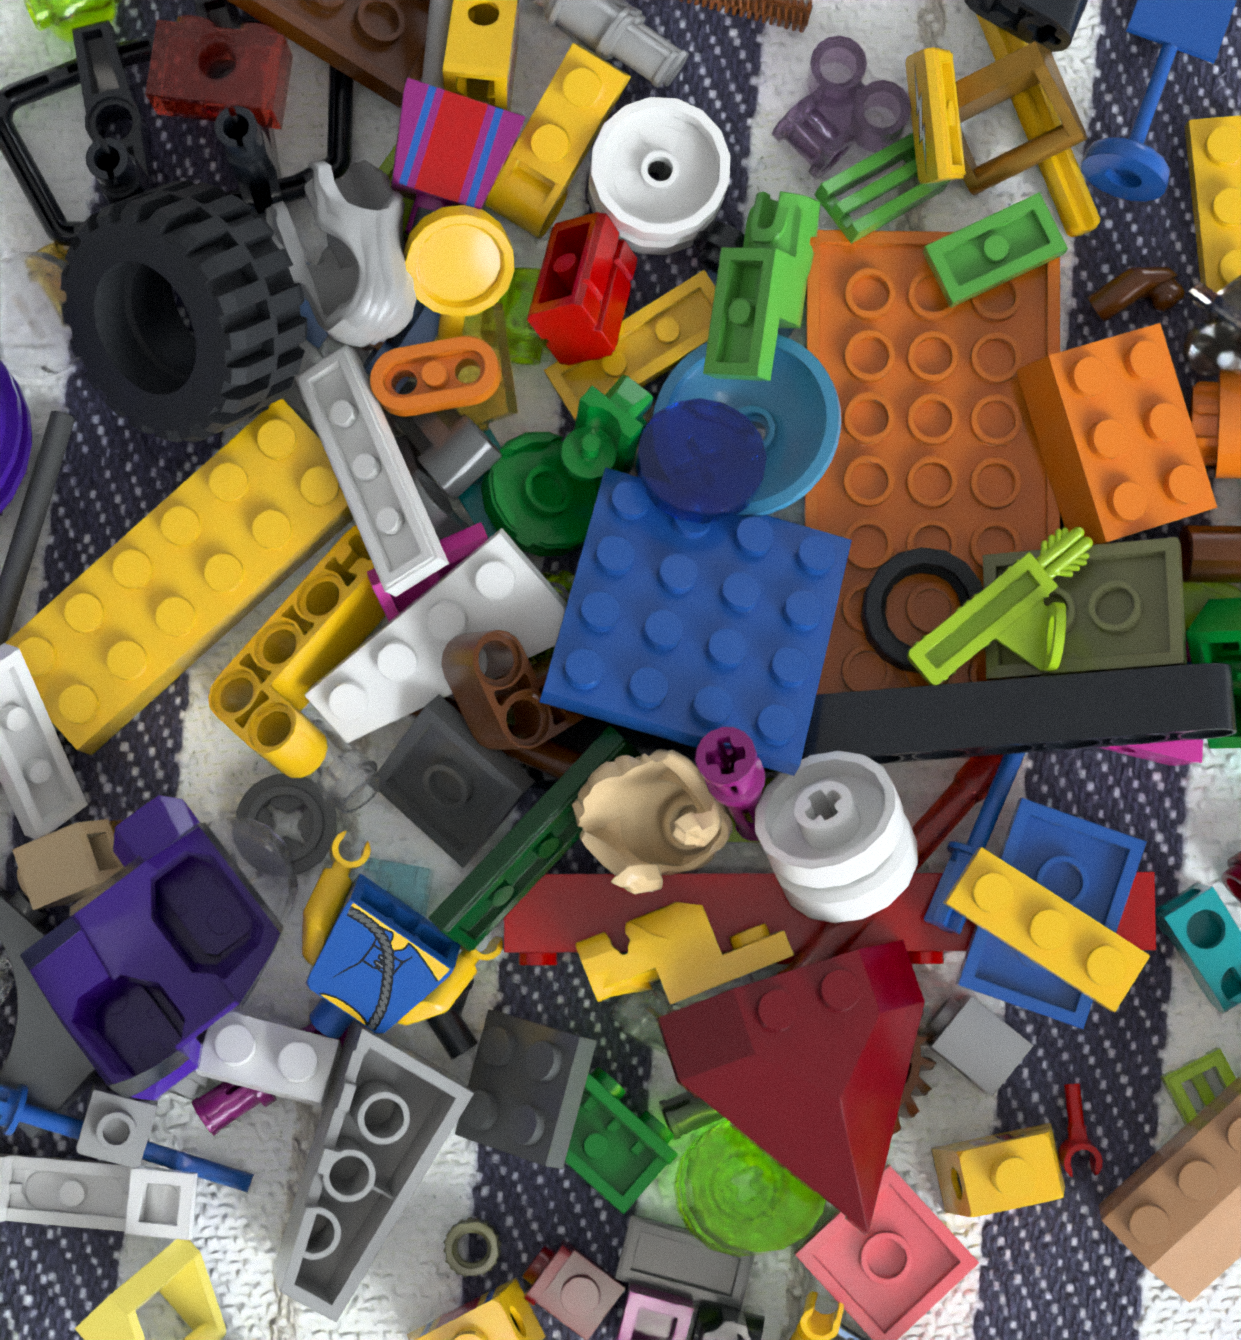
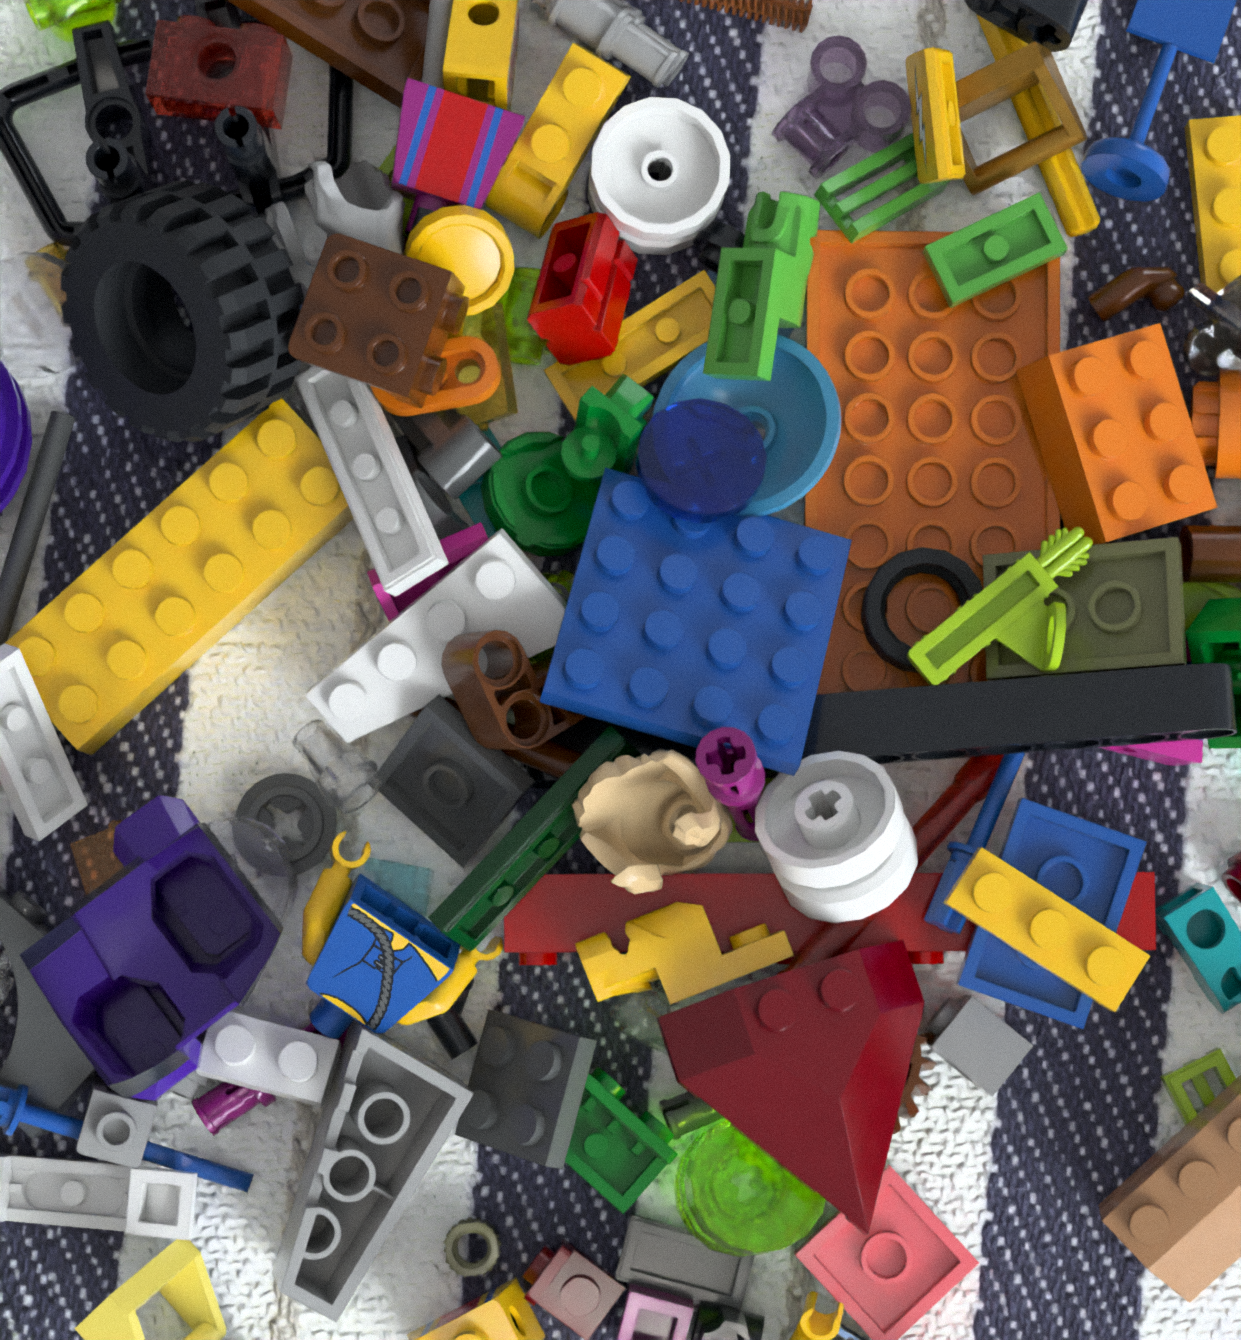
(66, 863): tan brick -> none
(299, 644): yellow beam -> none
(379, 318): none -> reddish brown bracket
(999, 1172): yellow torso -> none
(1077, 1133): red hand -> none

